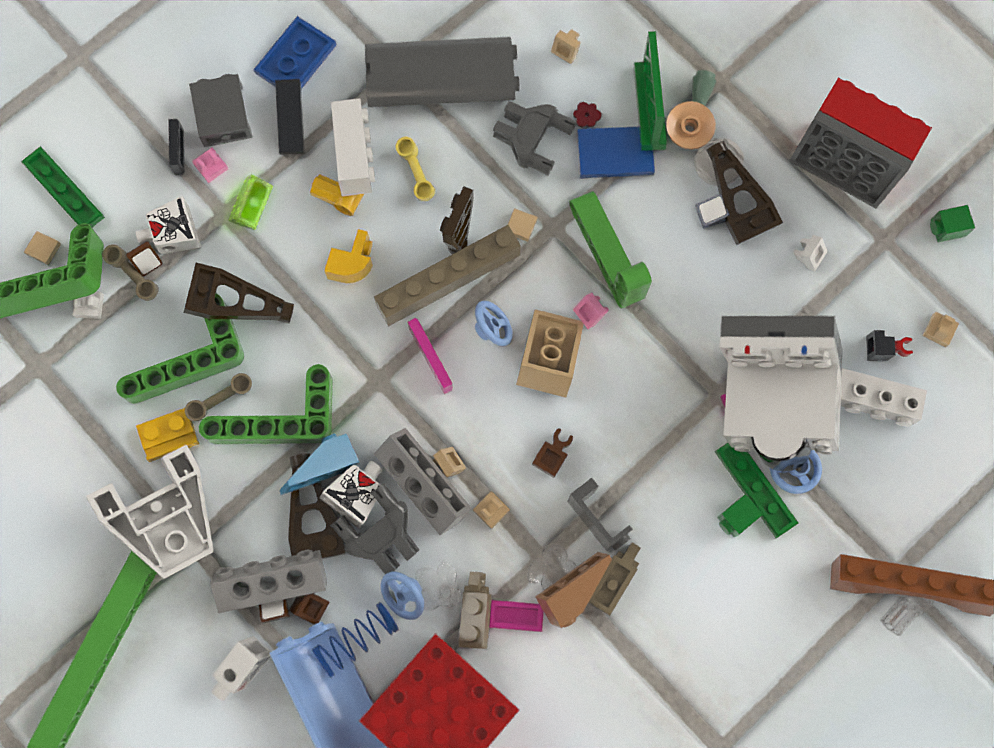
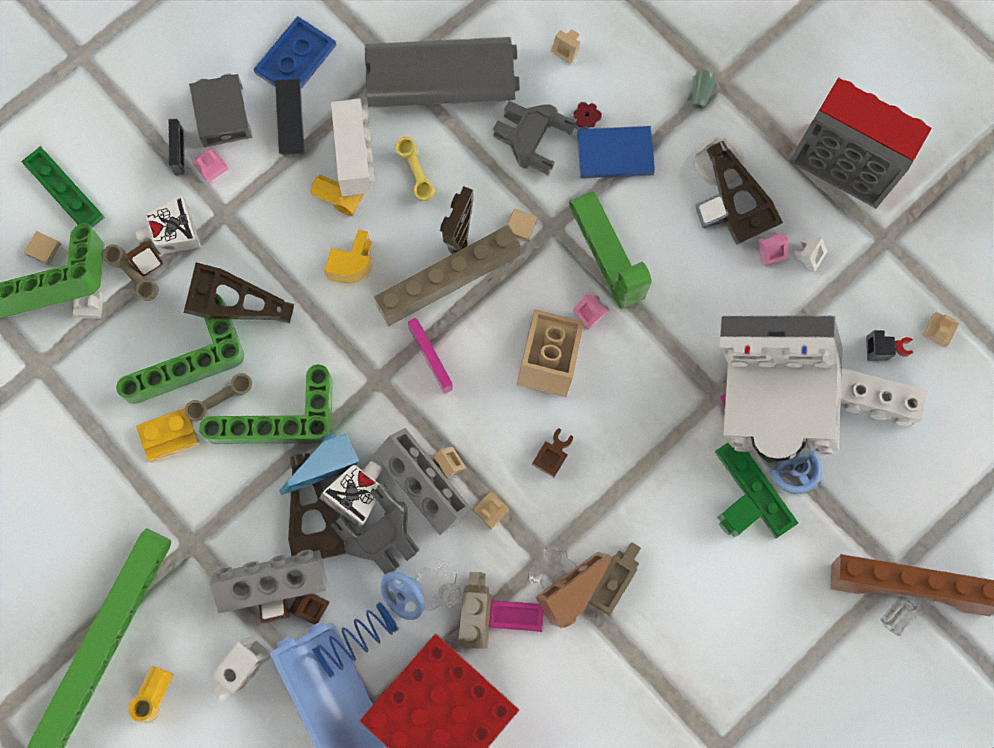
(151, 691): none -> yellow piece
(166, 526): white wedge -> none
(251, 202): clear neon green slope -> none
(488, 325): light blue piece -> none
(577, 500): dark grey panel -> none
(650, 98): green fence -> none
(690, 114): light nougat dish -> none
(773, 248): none -> bright pink tile
(952, 223): green brick -> none

